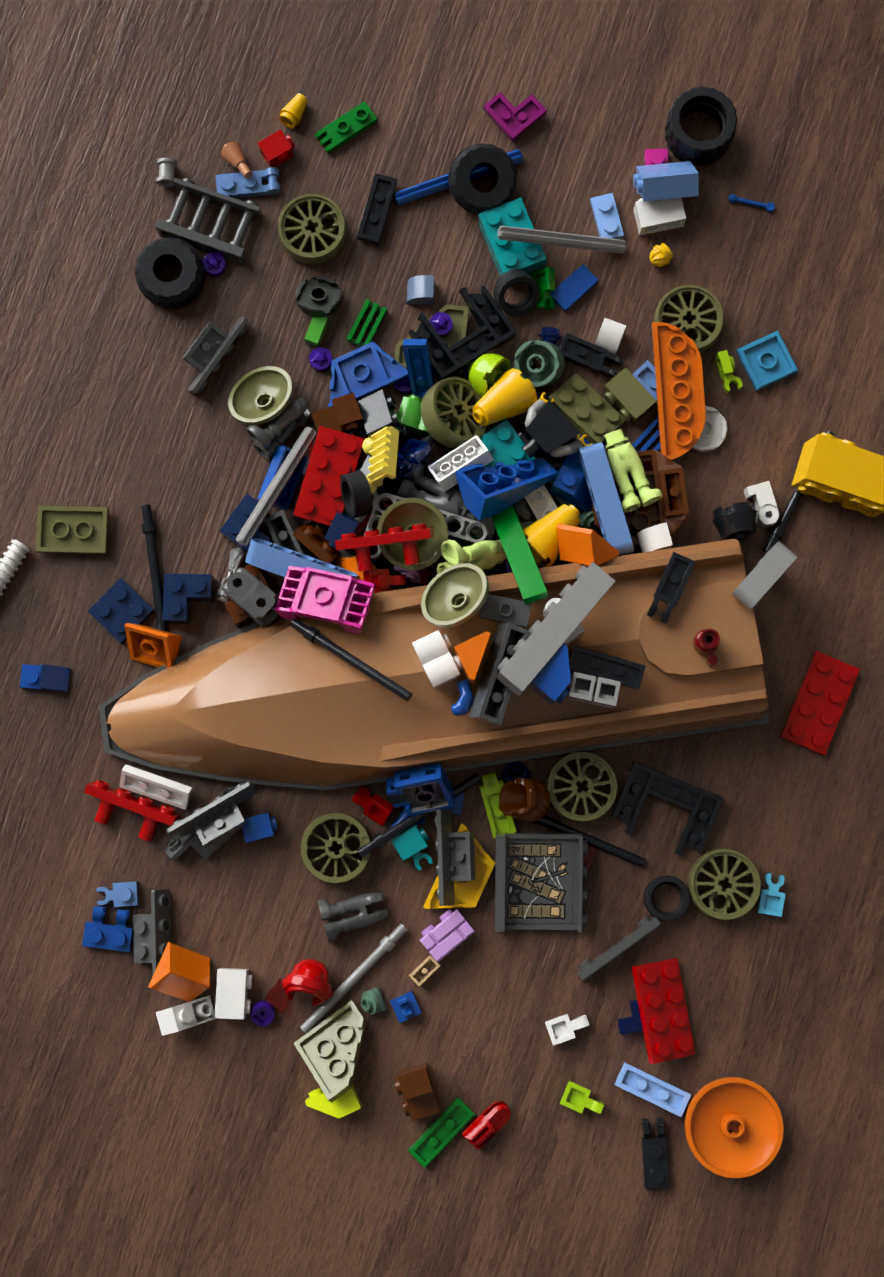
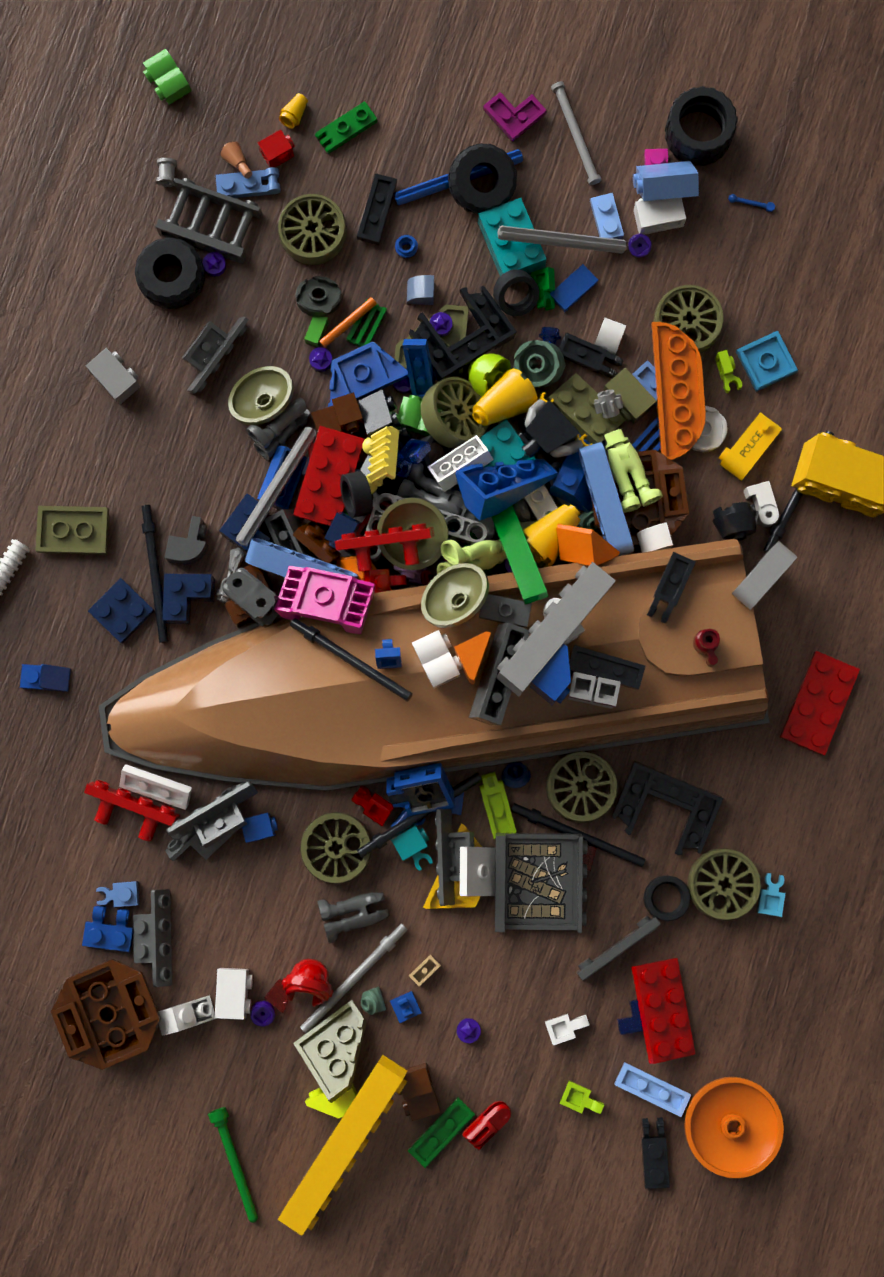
(81, 1019): none -> reddish brown piece
(112, 375): none -> light grey brick
(152, 645): orange slope -> none
(166, 76): none -> bright green brick
(181, 973): orange slope -> none
(189, 549): none -> dark grey brick
(219, 1119): none -> green piece
(343, 1144): none -> yellow brick
(349, 321): none -> orange bar
(388, 656): none -> blue tile
(406, 239): none -> blue plate
(446, 935): lavender brick -> none
(465, 700): blue arm -> none
(468, 1030): none -> dark purple tile
(477, 871): none -> white plate
(525, 799): reddish brown hair -> none
(558, 88): none -> light grey bar
(608, 403): none -> light grey gear
(639, 245): none -> dark purple tile
(660, 255): yellow plate -> none
(749, 446): none -> yellow door

